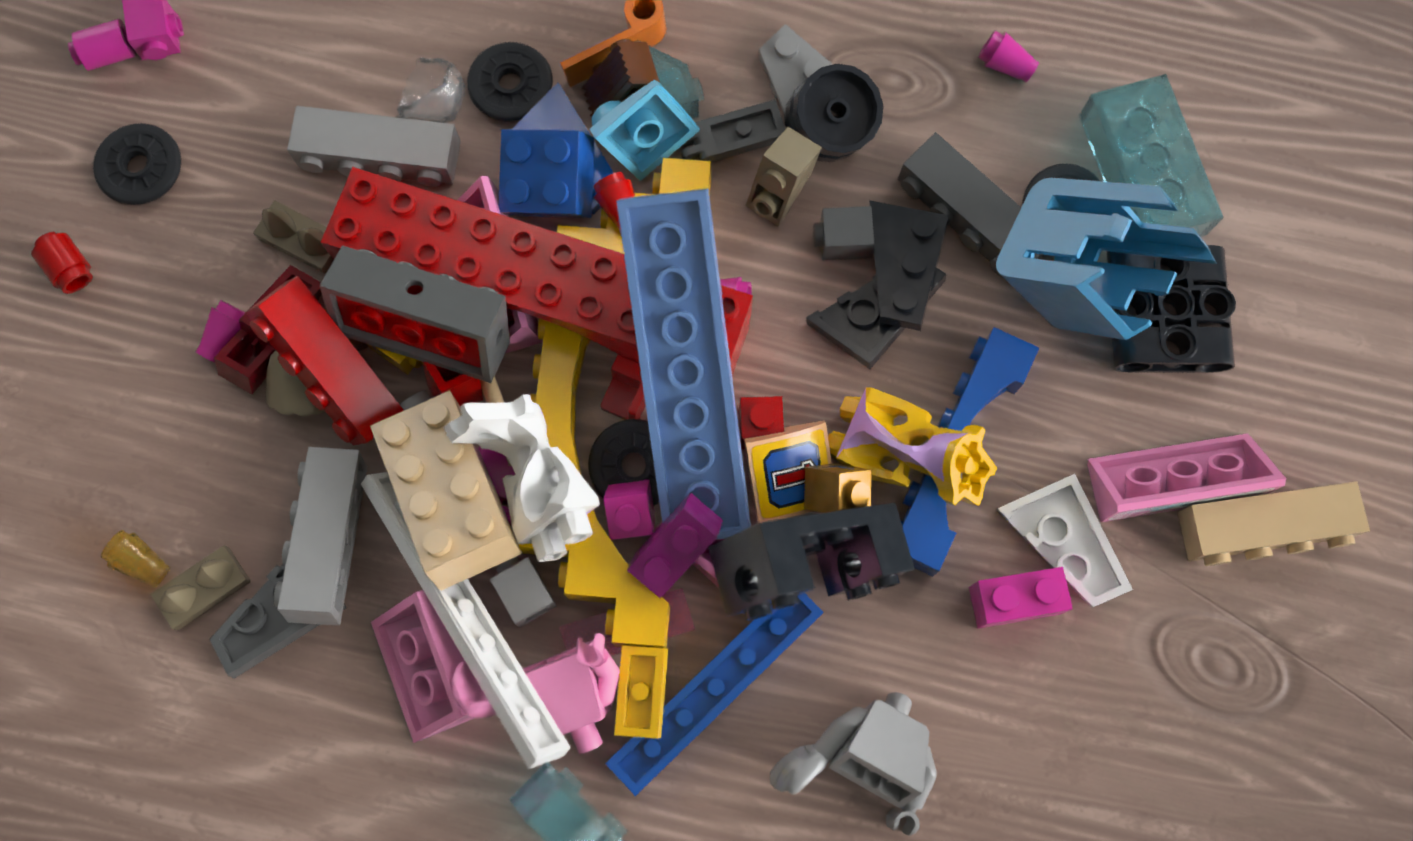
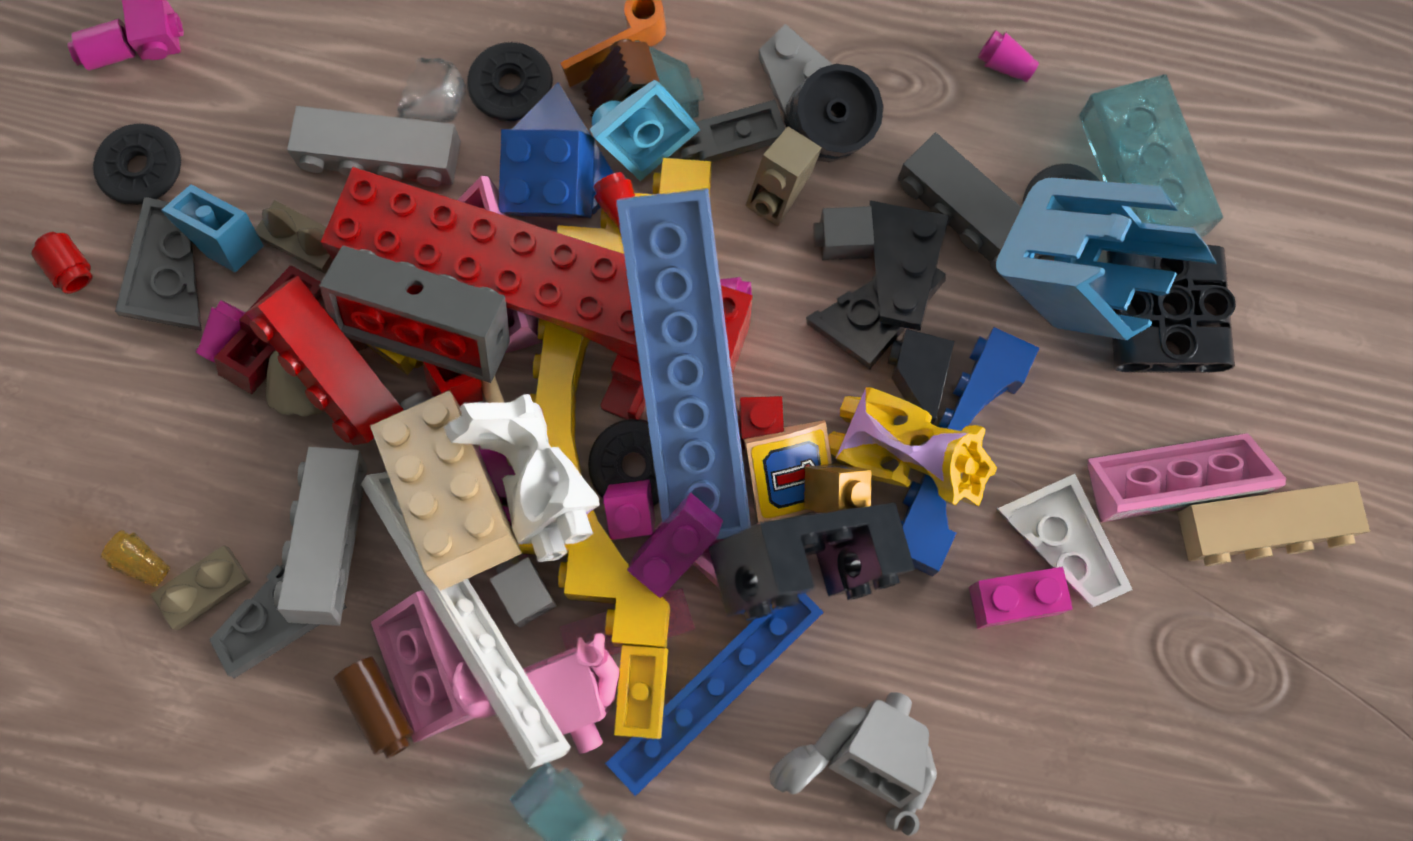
(160, 273): none -> dark grey wing
(214, 227): none -> dark azure slope
(374, 707): none -> reddish brown brick
(921, 368): none -> black slope

